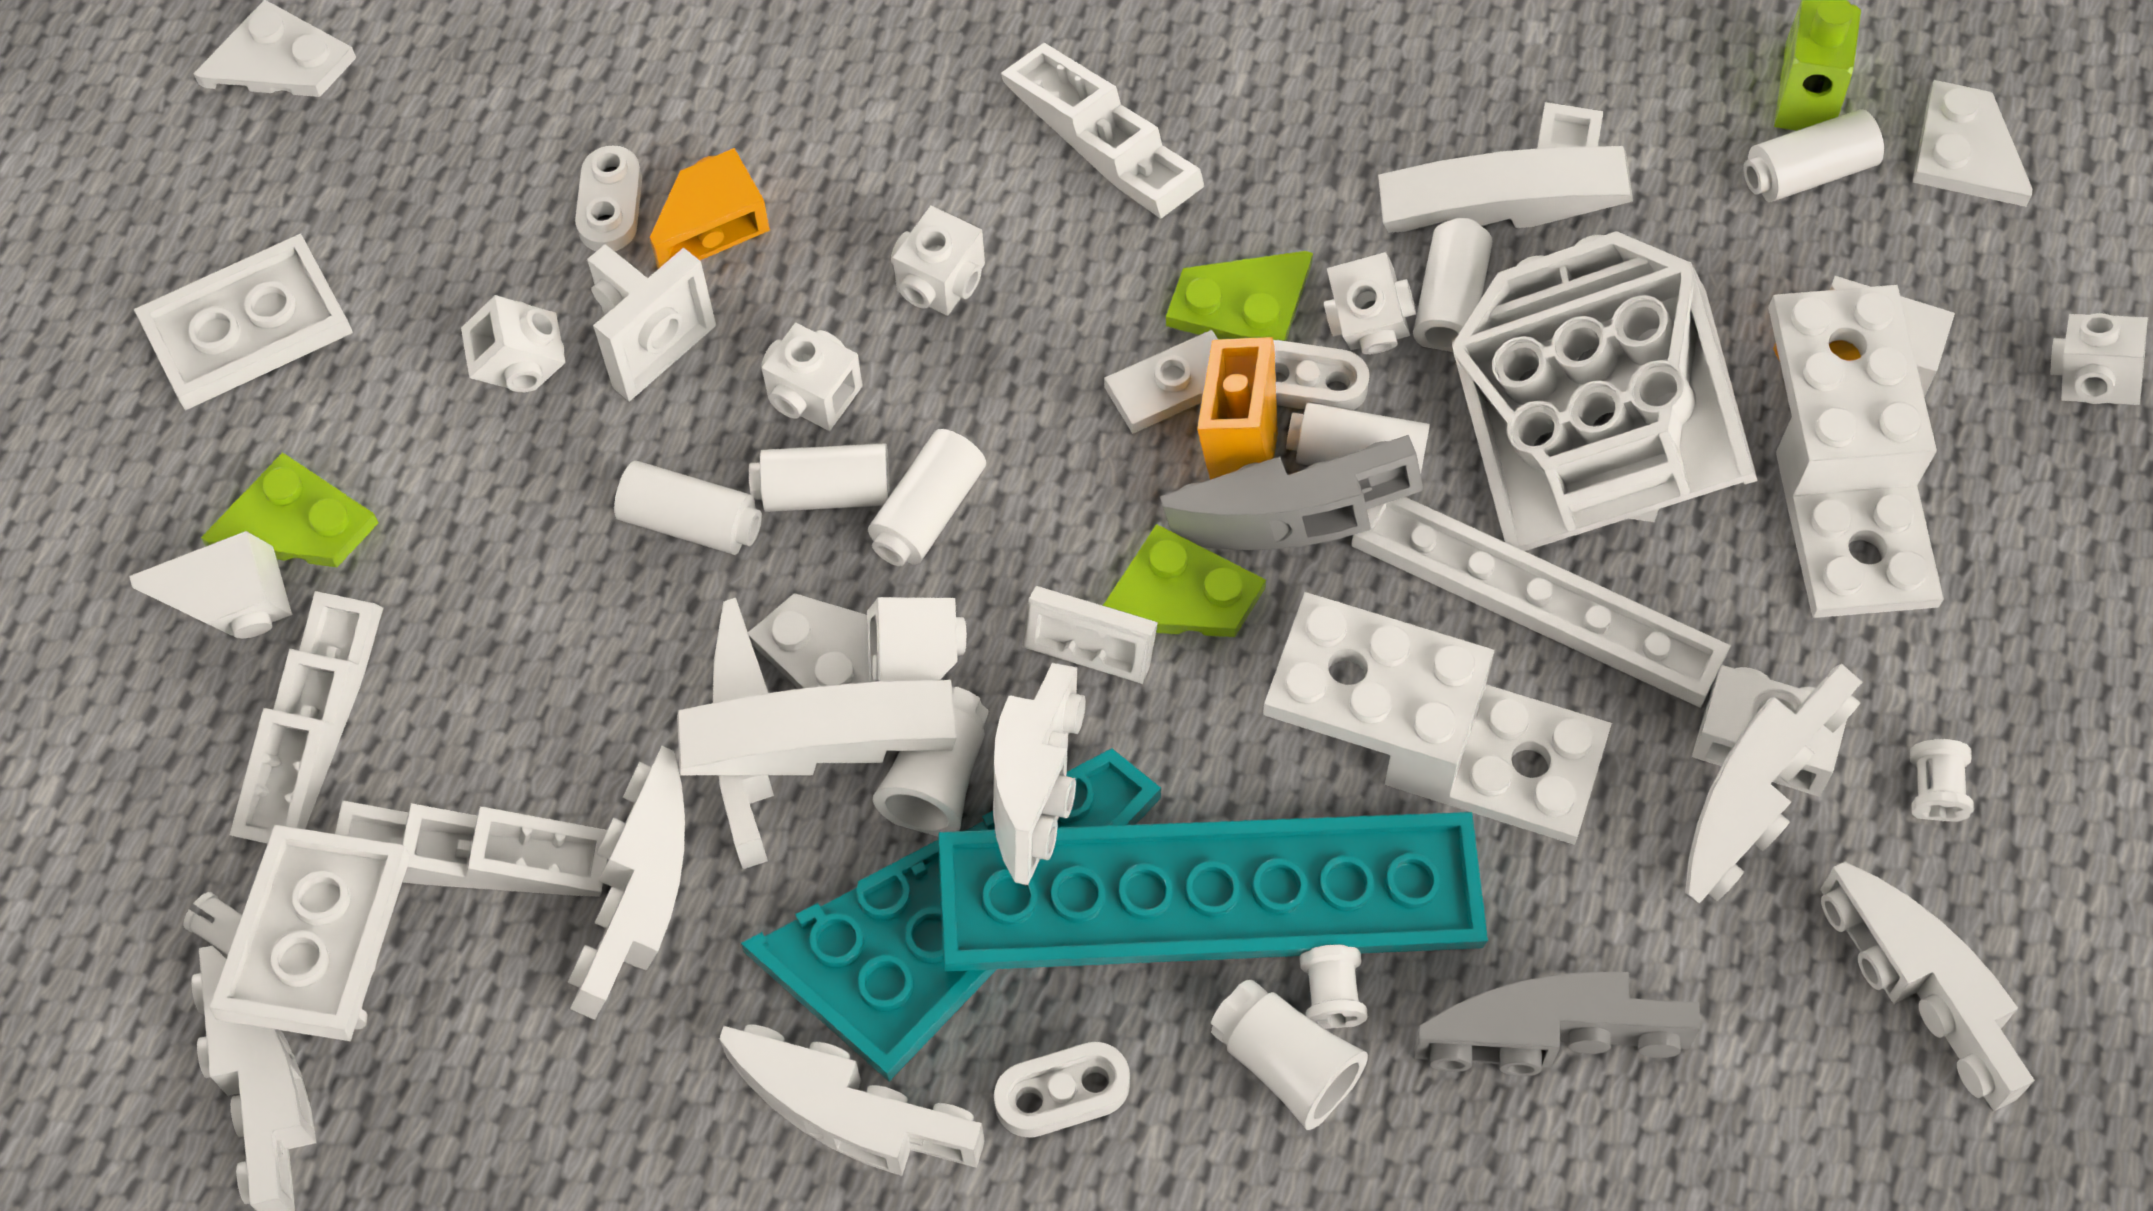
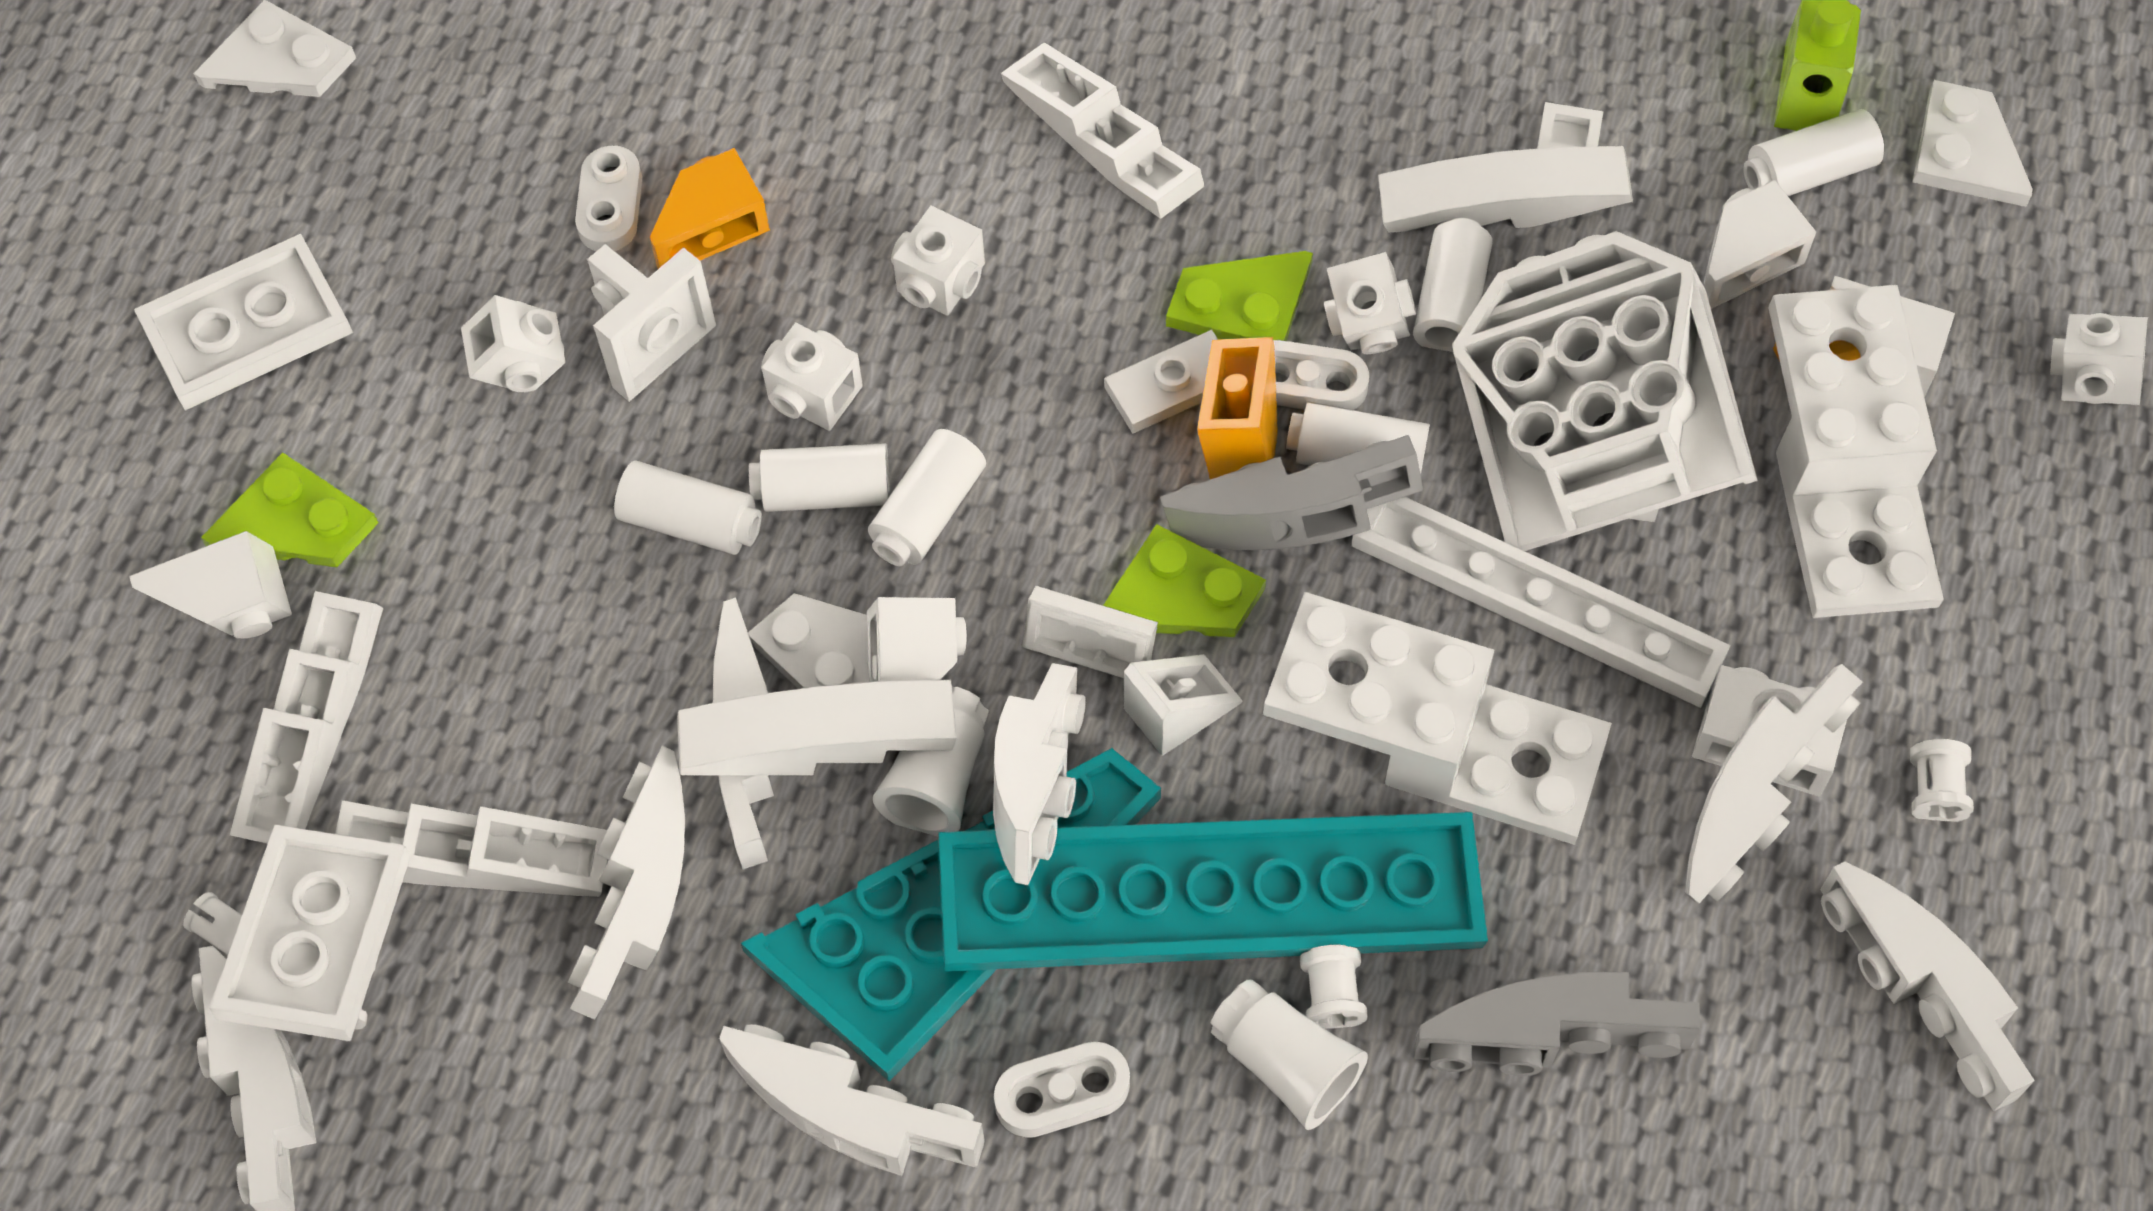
(1176, 698): none -> white slope
(1755, 242): none -> white slope

